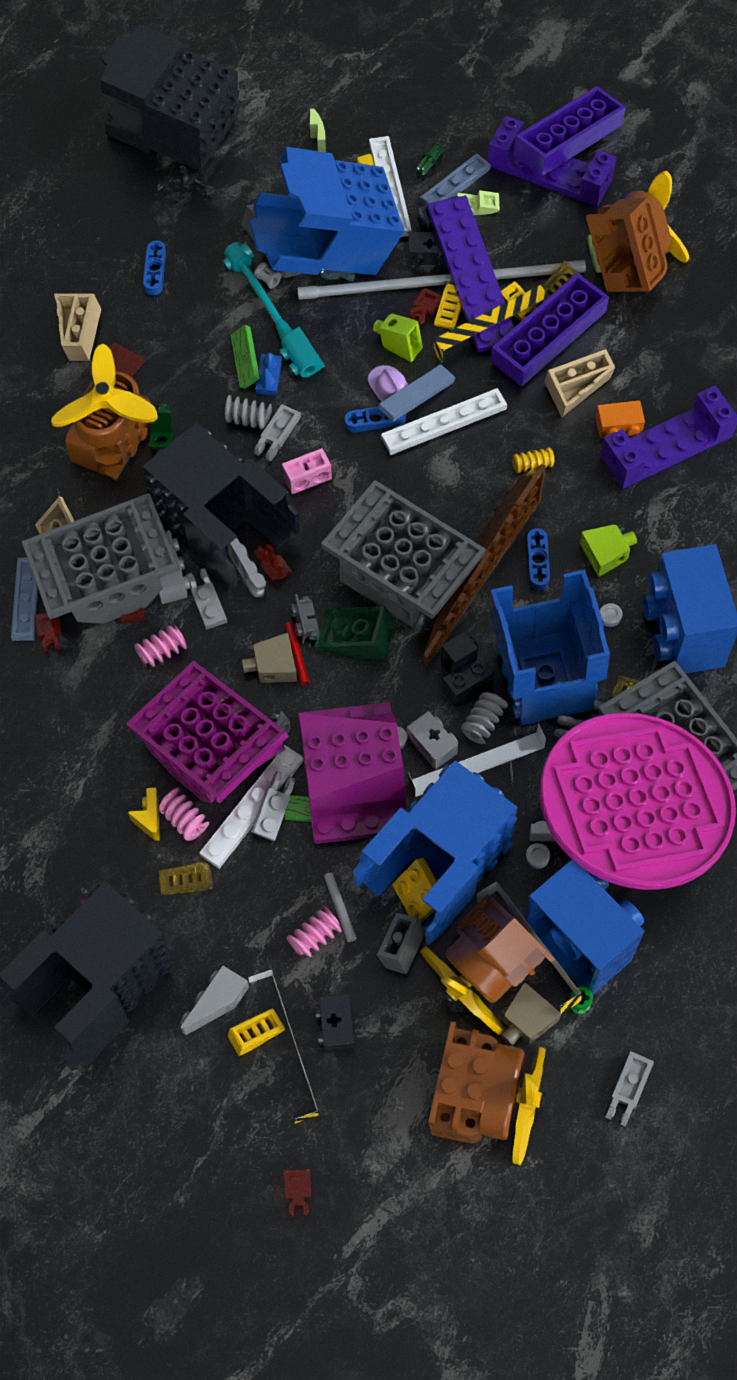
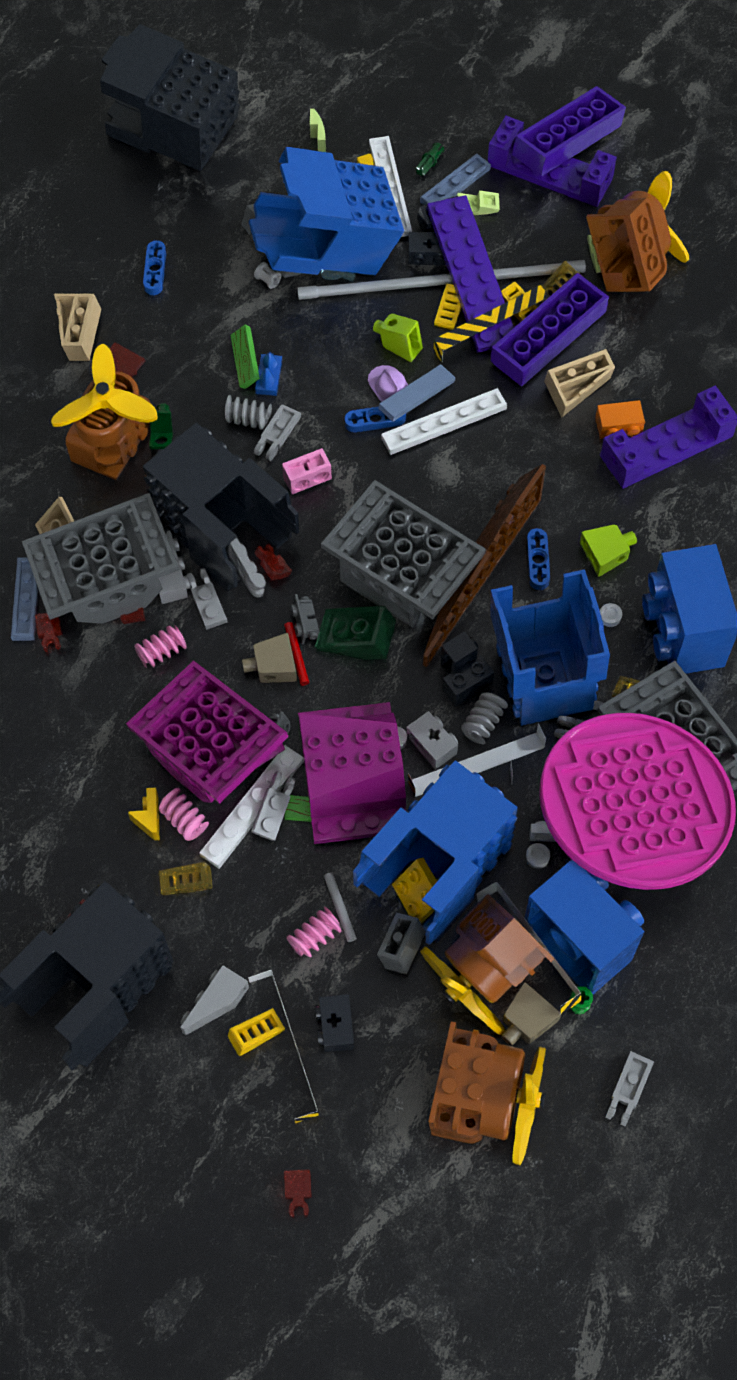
(294, 342): teal bar -> none
(425, 303): clear red plate -> none
(533, 460): yellow piece -> none

